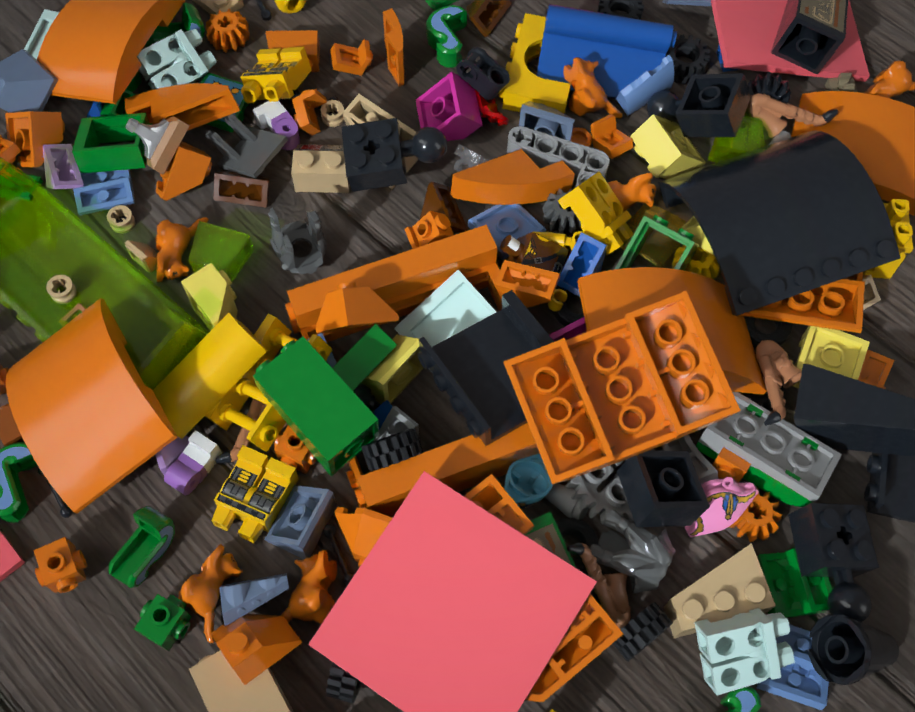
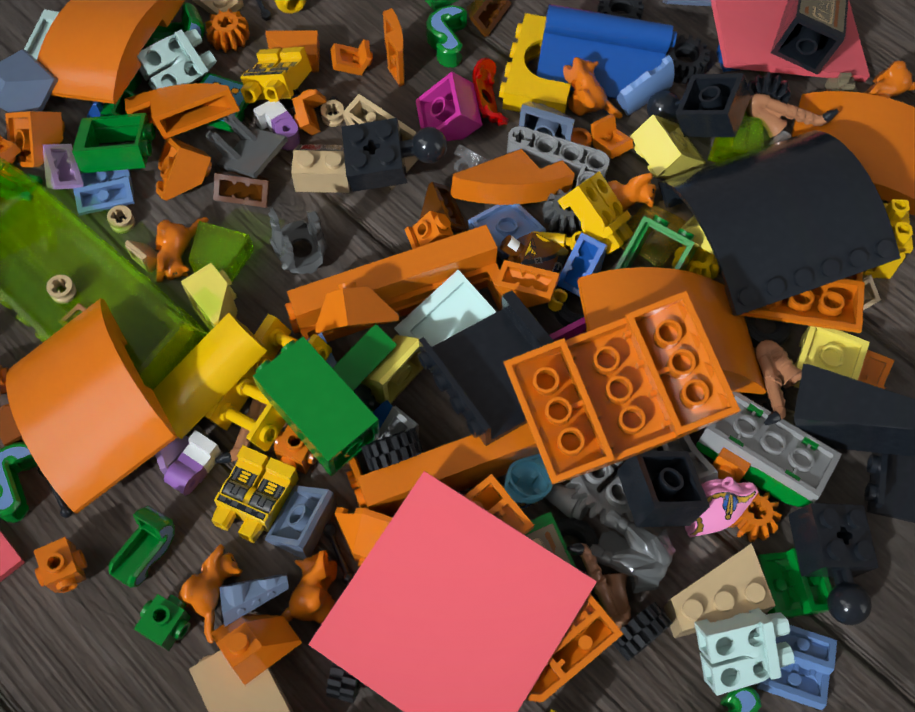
(159, 140): piece -> none
(485, 75): black piece -> none
(849, 649): black cone -> none

